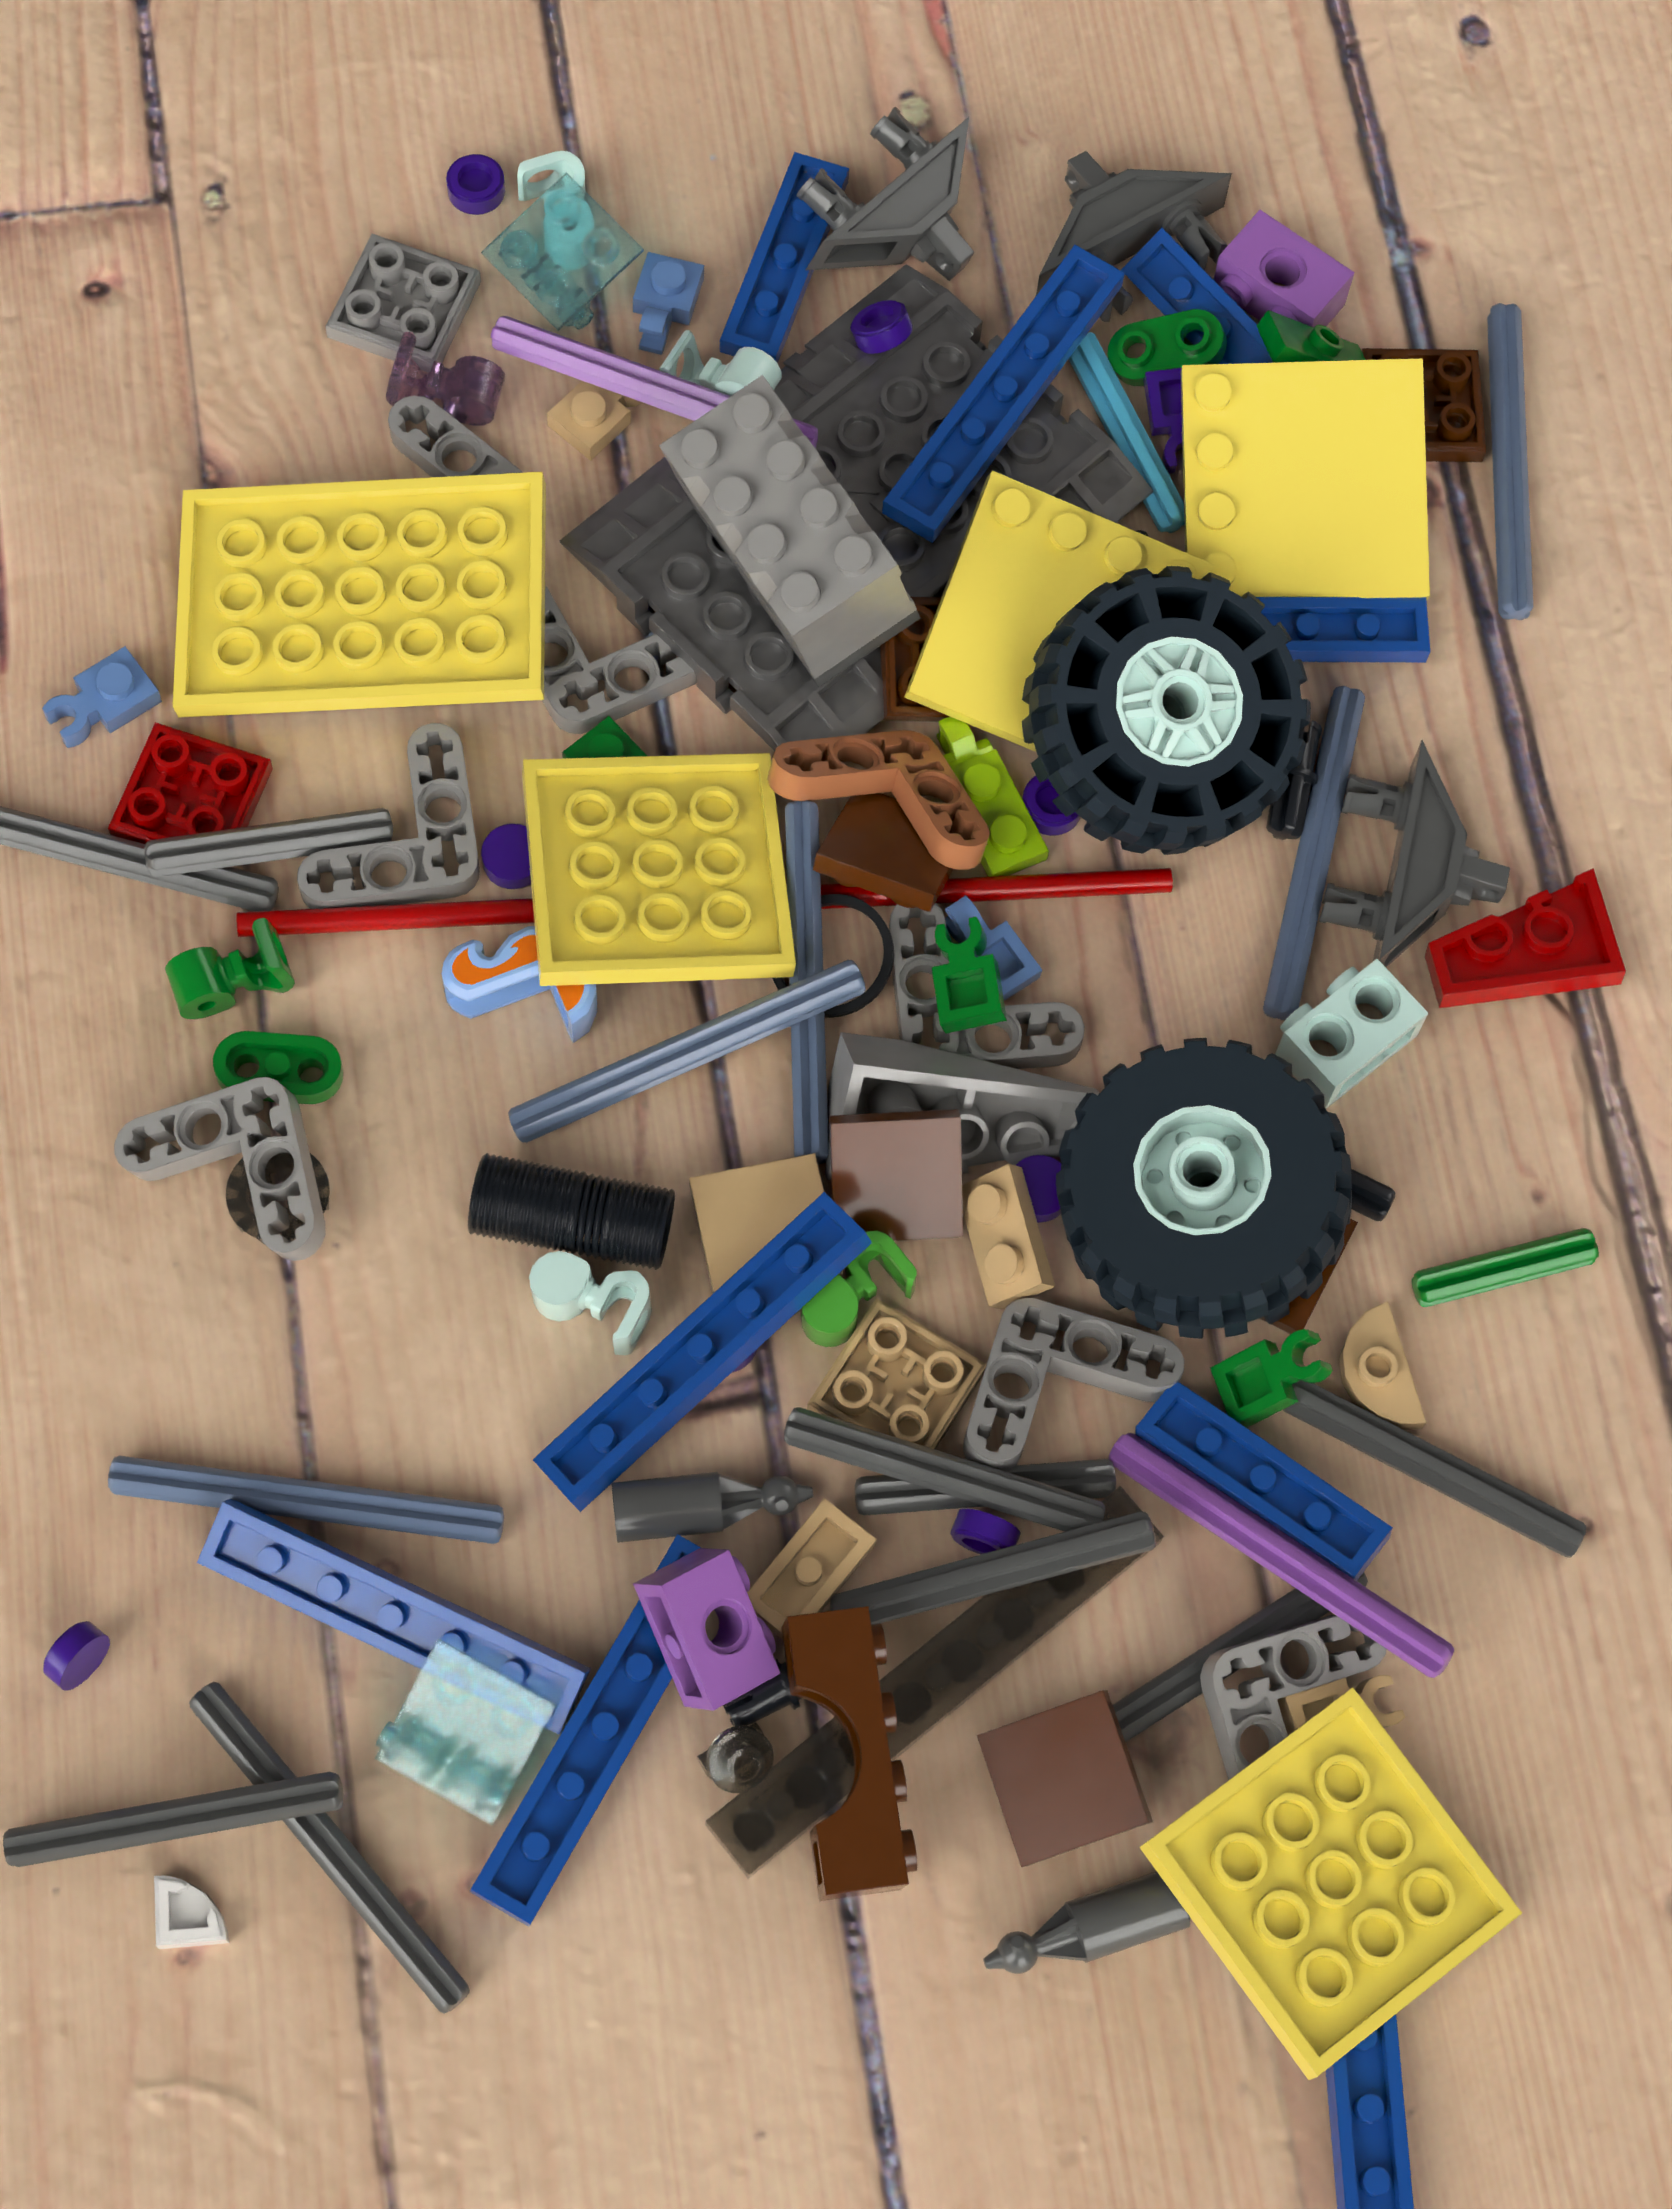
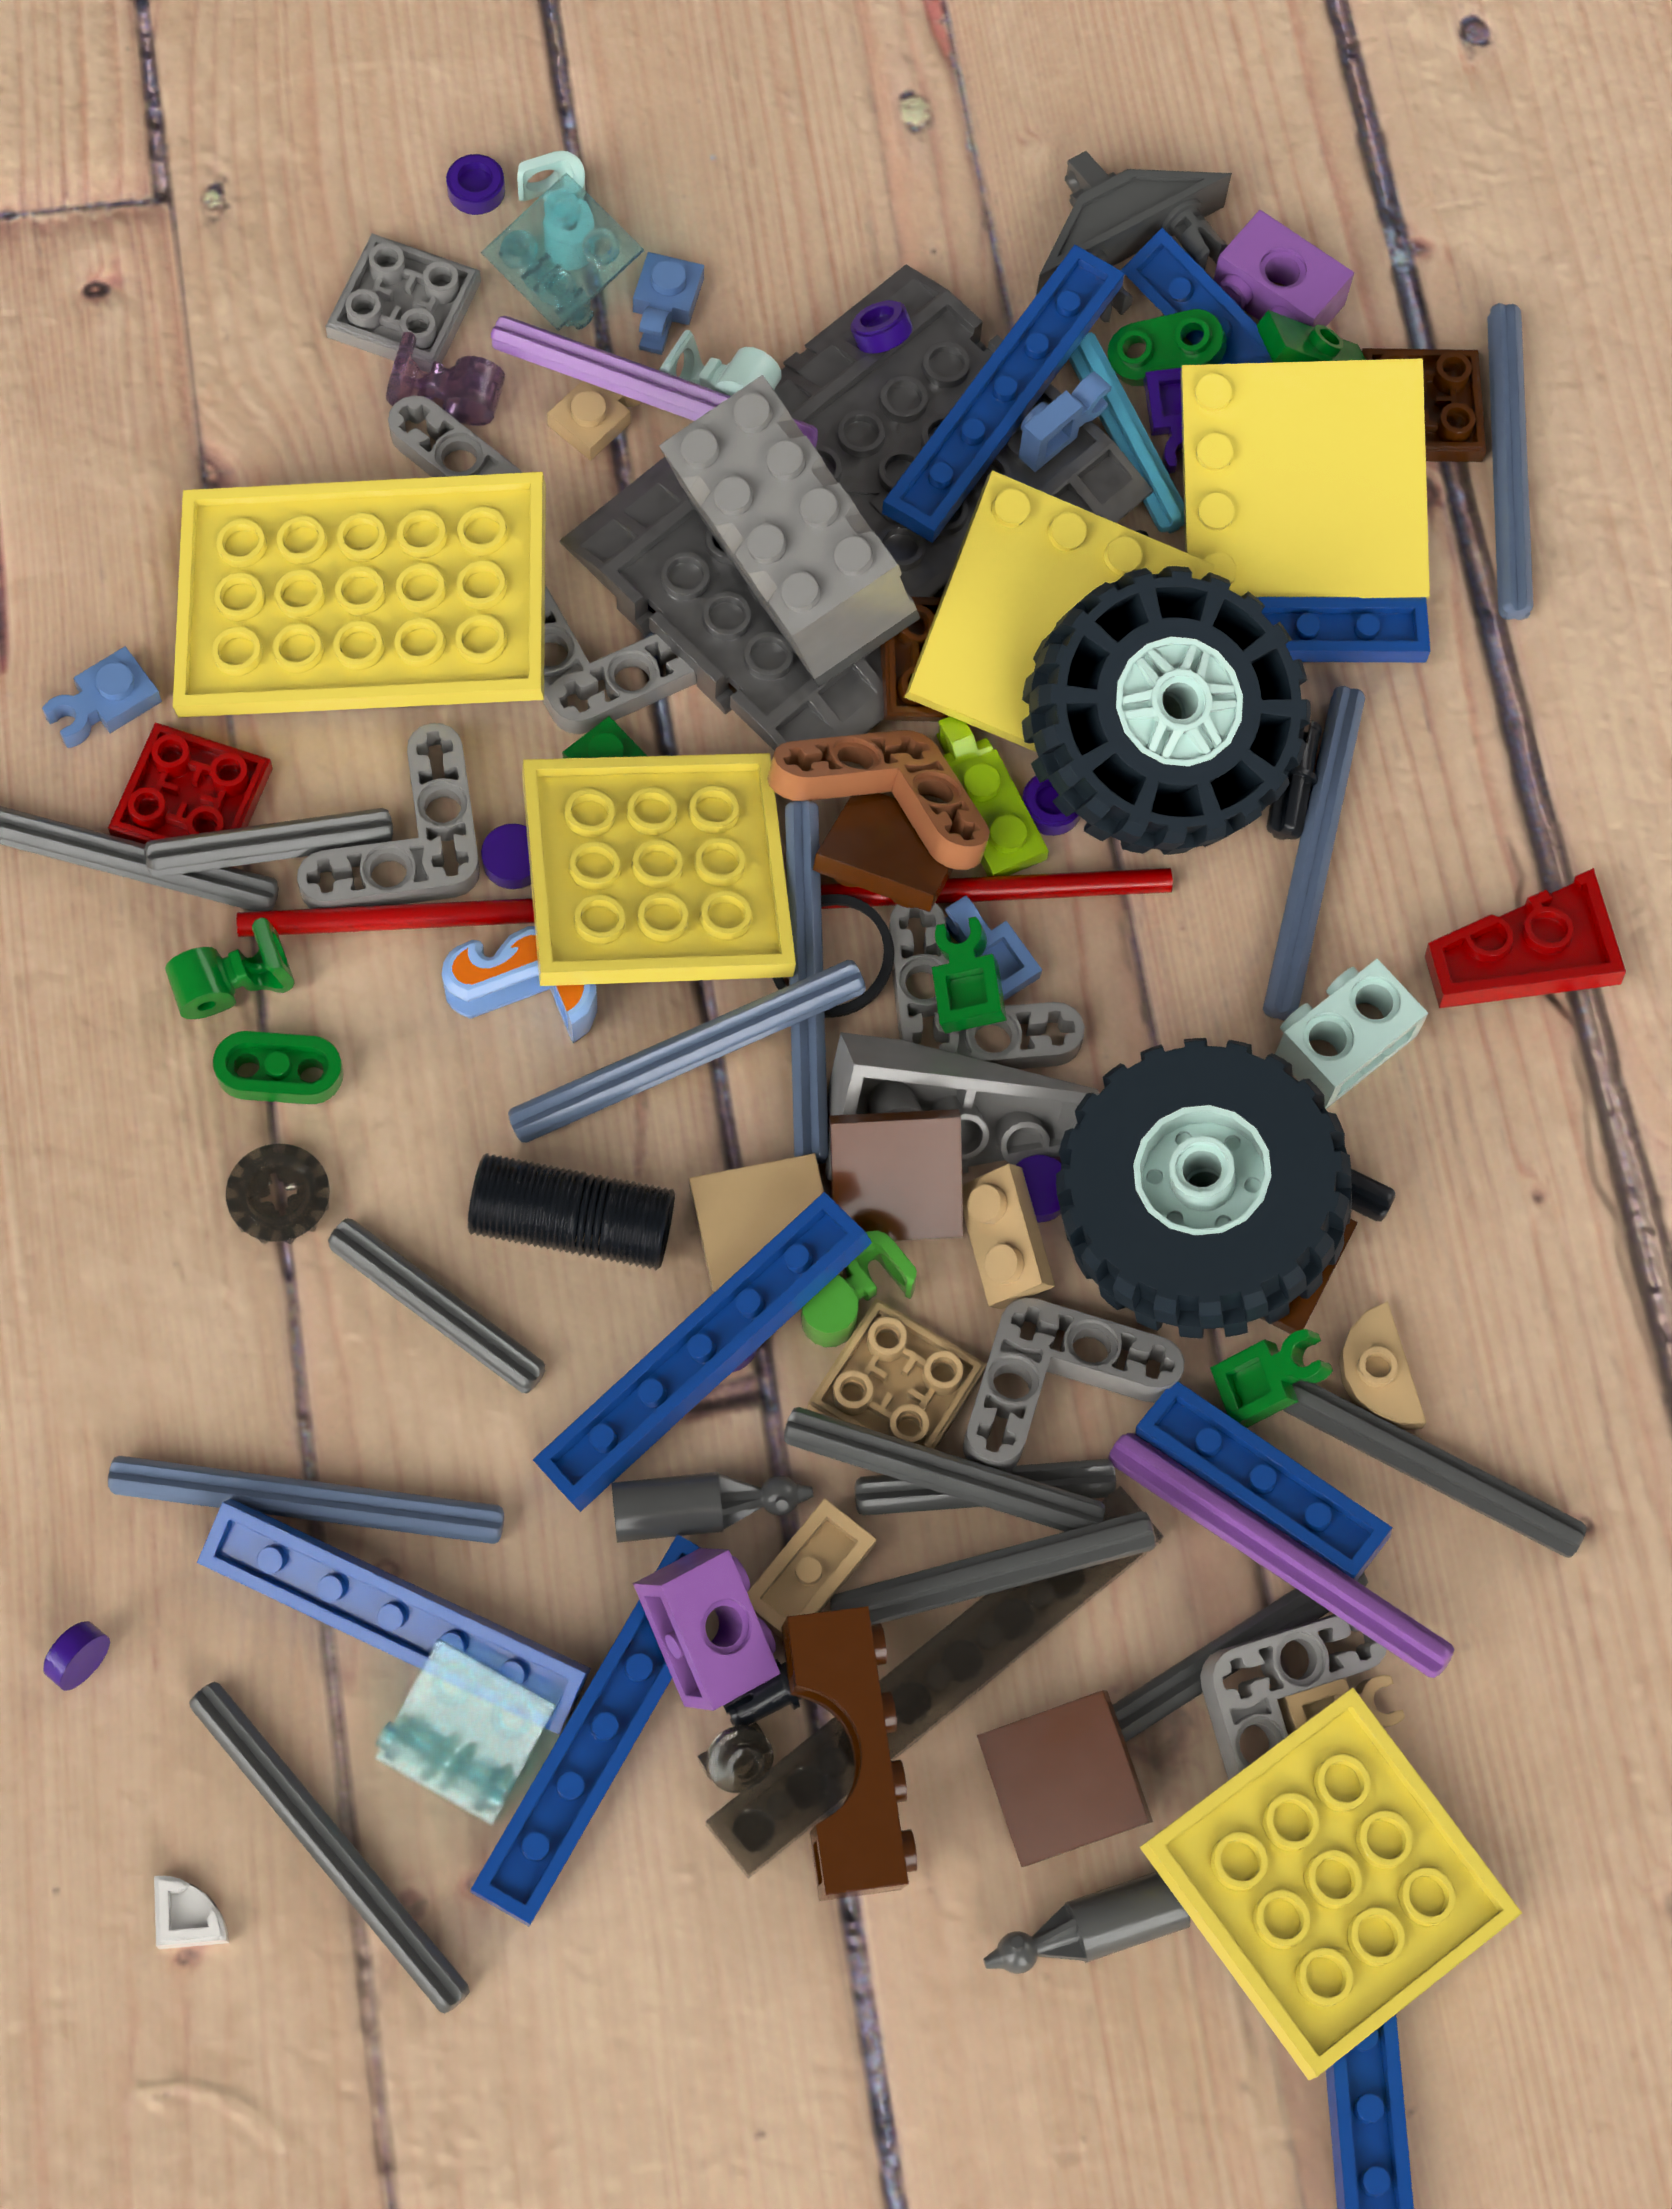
(173, 1819): dark grey axle -> none
(243, 1134): light grey beam -> none
(437, 1305): none -> dark grey axle
(565, 1287): light aqua leg -> none
(779, 264): blue plate -> none
(906, 215): dark grey connector -> none
(983, 1531): dark purple tile -> none
(1054, 426): none -> medium blue plate
(1427, 866): dark grey connector -> none
(1504, 1267): green axle -> none

